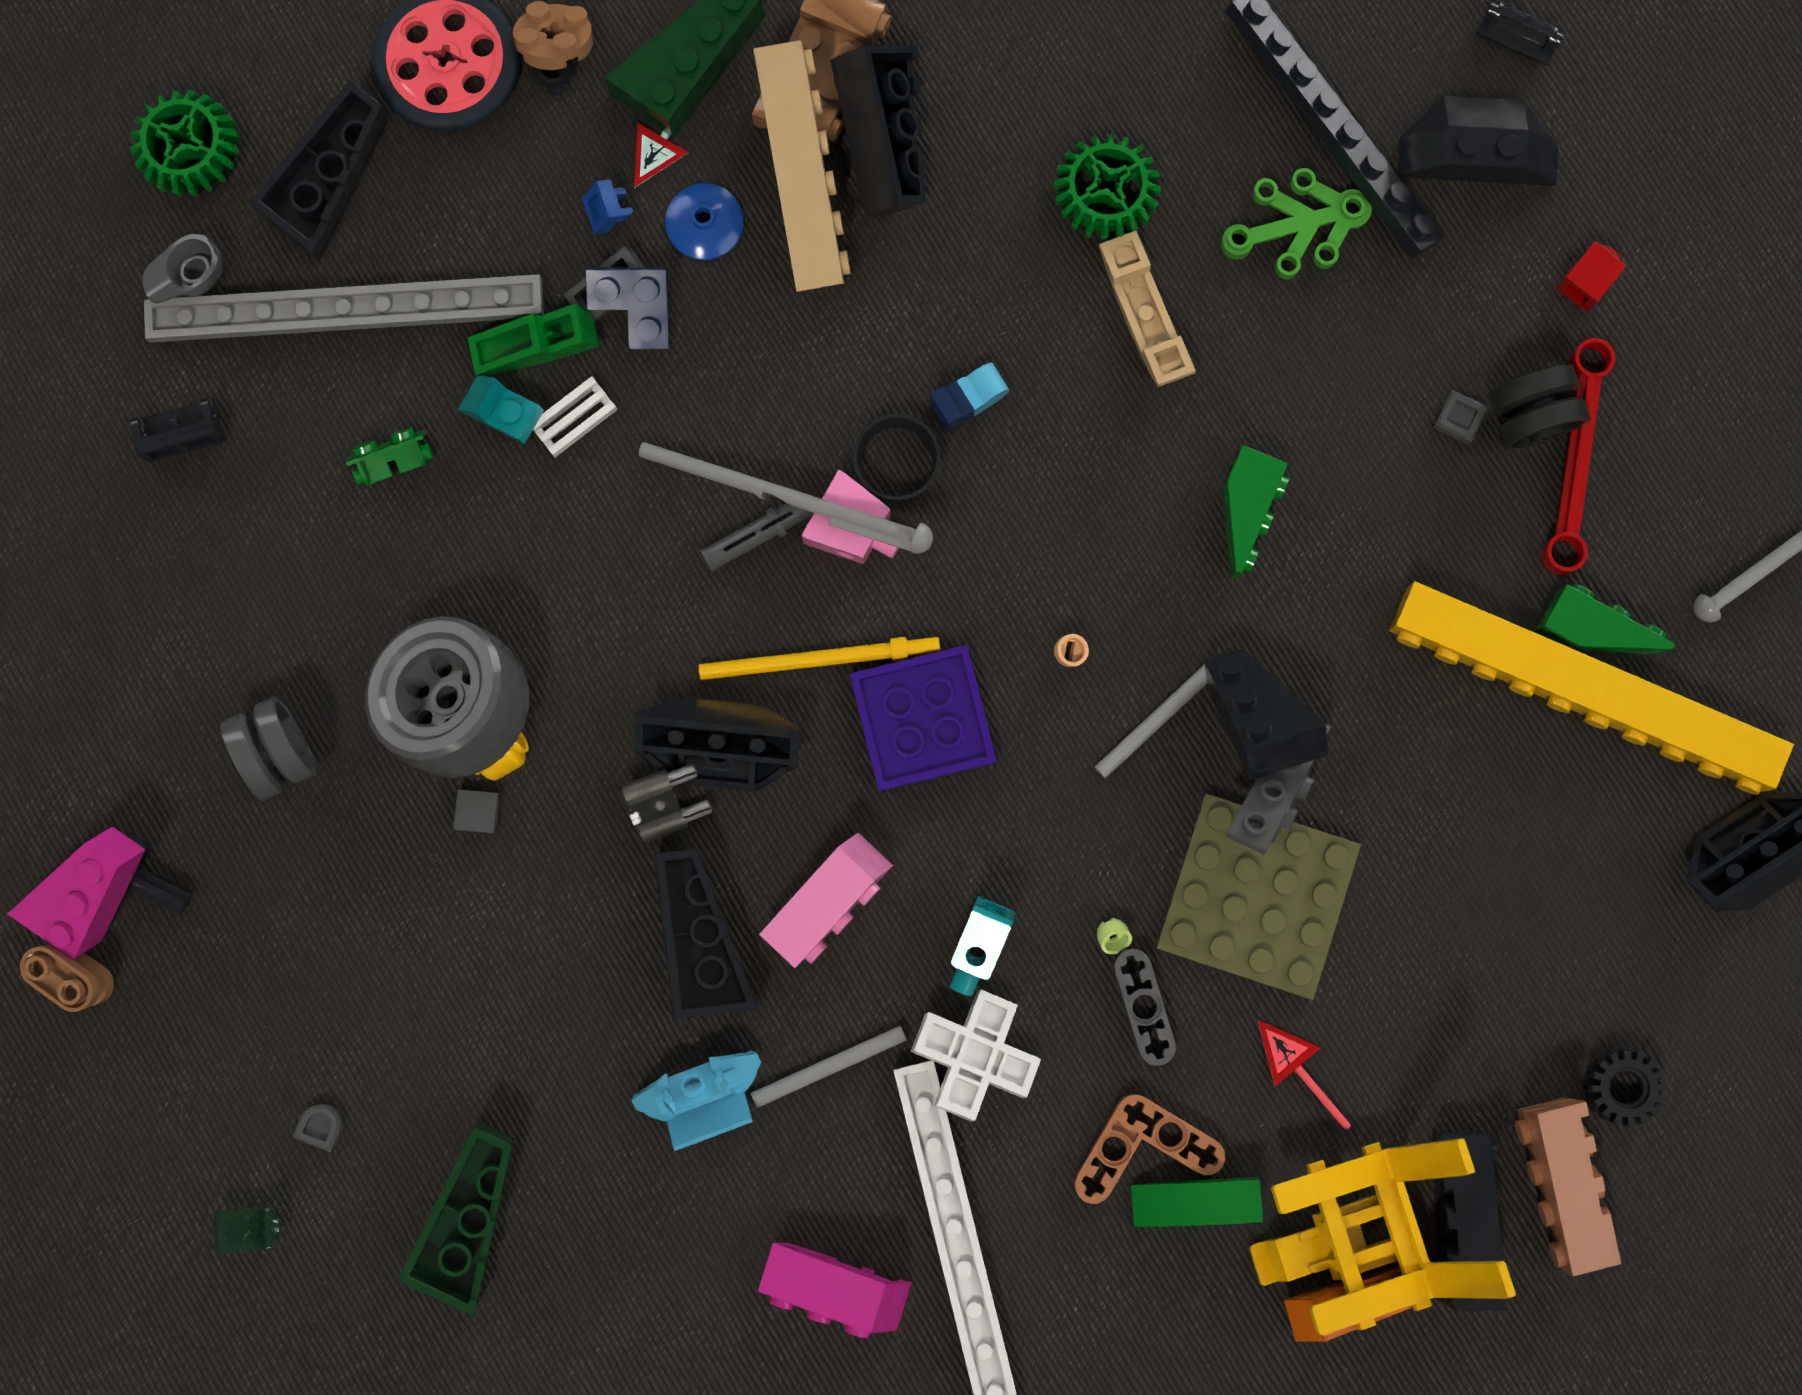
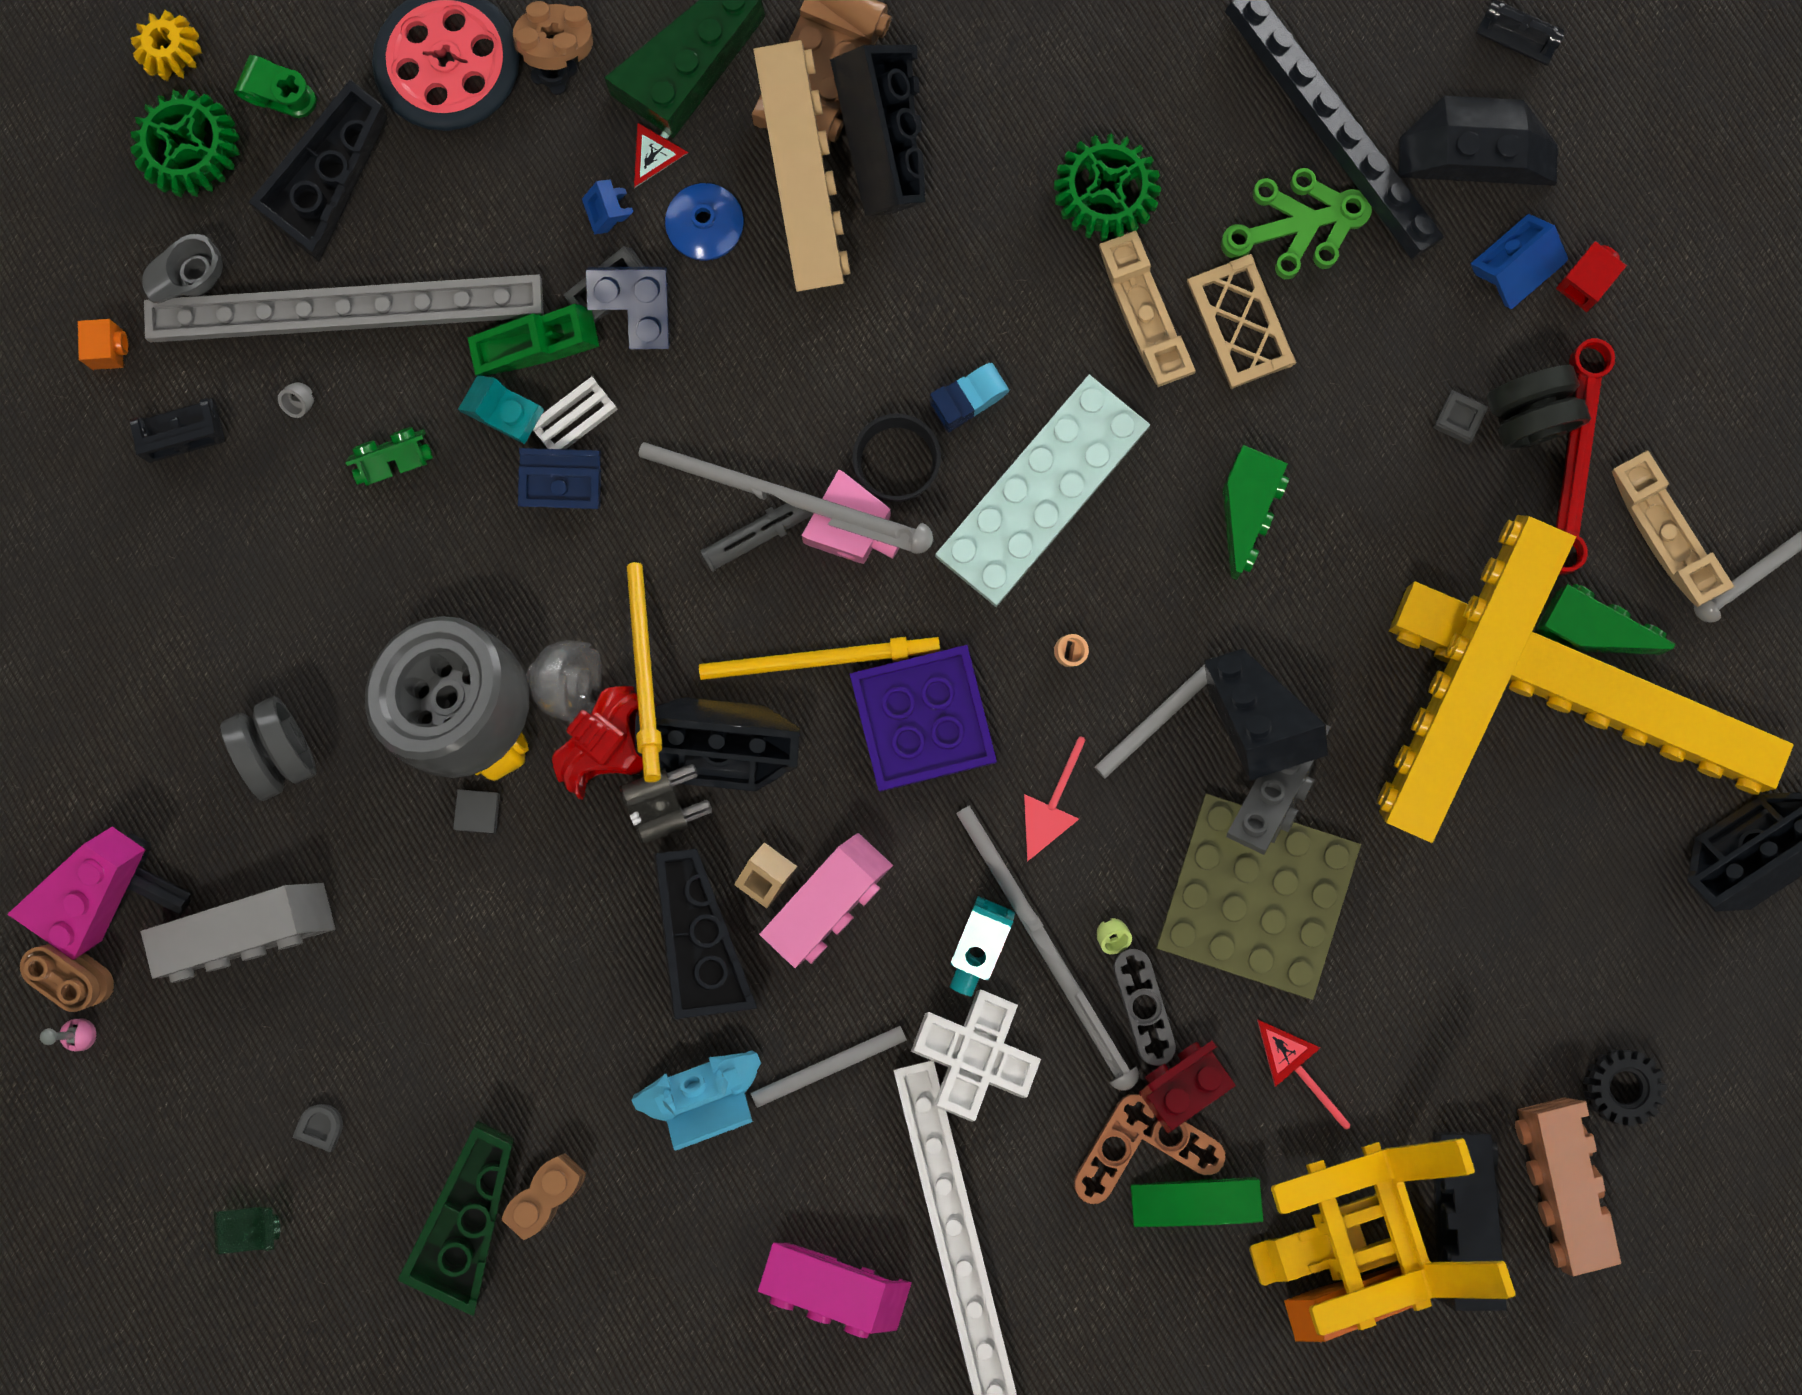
(82, 1036): none -> bright pink hinge
(101, 344): none -> orange plate
(158, 33): none -> yellow gear
(237, 930): none -> light grey wedge
(275, 88): none -> green piece
(296, 405): none -> light grey hinge
(550, 1187): none -> medium nougat brick
(559, 478): none -> dark blue plate
(565, 678): none -> clear cylinder
(600, 741): none -> red piece
(648, 738): none -> yellow bar
(765, 875): none -> tan plate
(1042, 490): none -> light aqua plate
(1044, 820): none -> coral piece
(1124, 1077): none -> light grey bar
(1186, 1087): none -> dark red bracket
(1223, 347): none -> tan window
(1474, 676): none -> yellow brick
(1521, 259): none -> blue panel
(1667, 531): none -> tan slope

